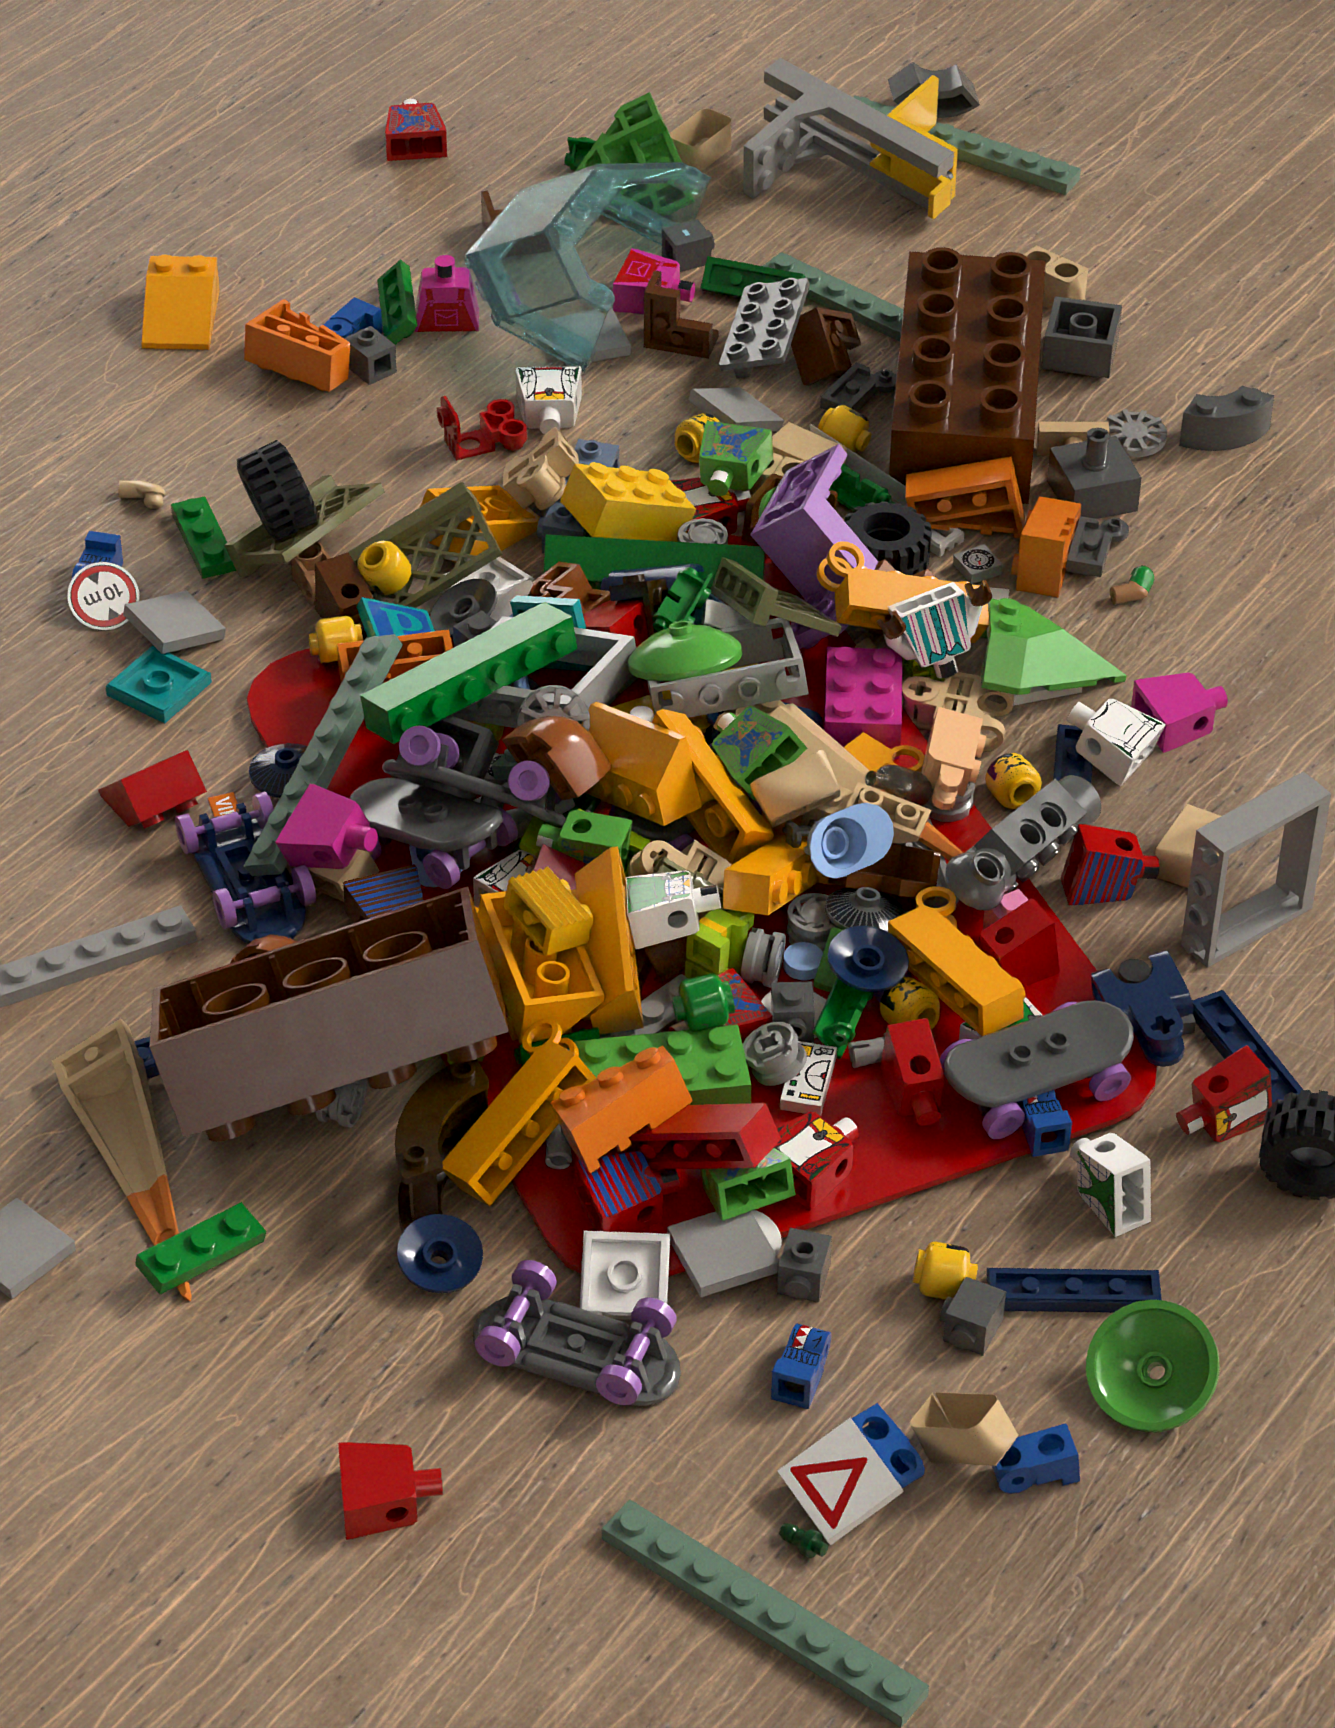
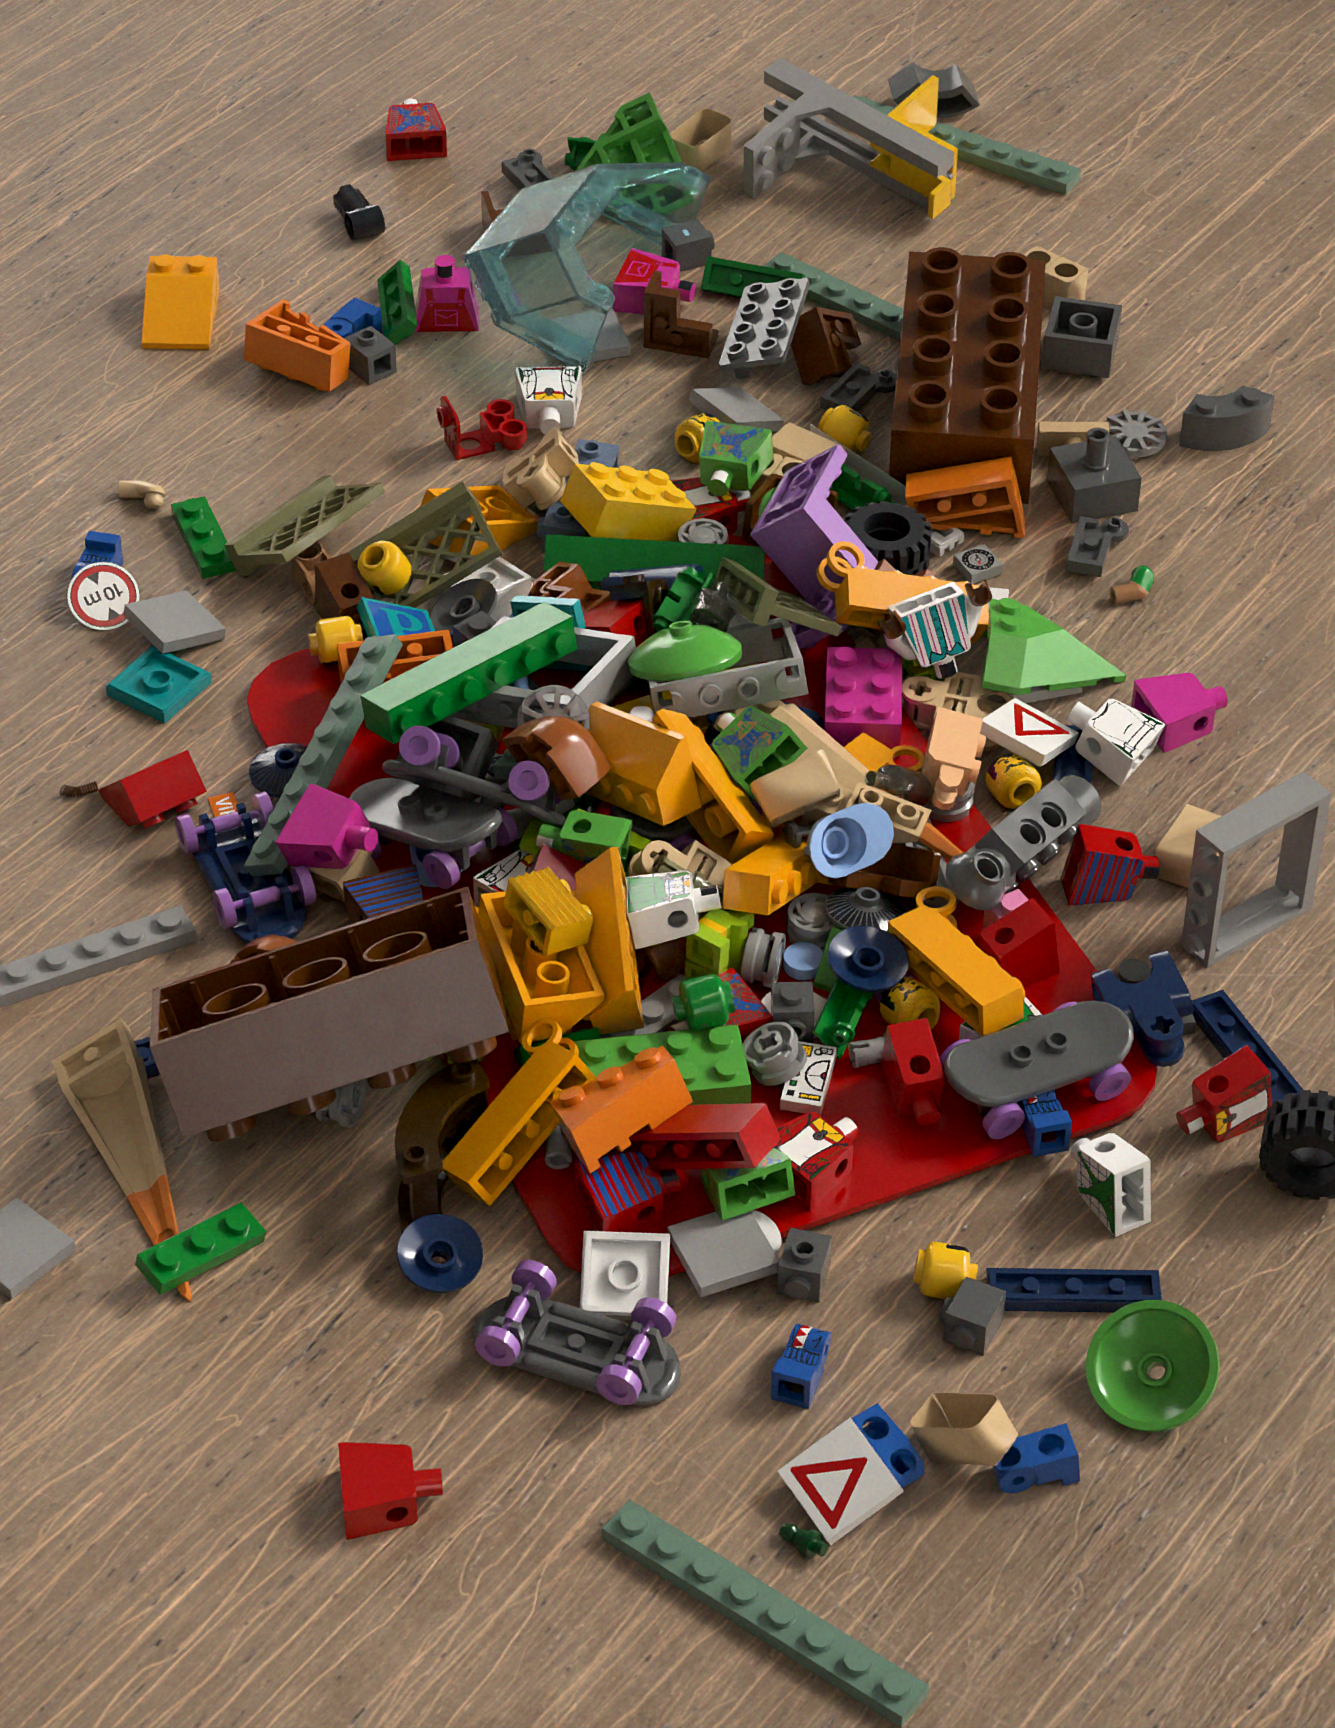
(71, 790): none -> reddish brown leg
(277, 490): black tyre -> none
(358, 215): none -> black piece
(526, 169): none -> dark grey hinge
(713, 607): none -> clear smoke piece
(1027, 732): none -> white tile
(1045, 546): orange wedge -> none

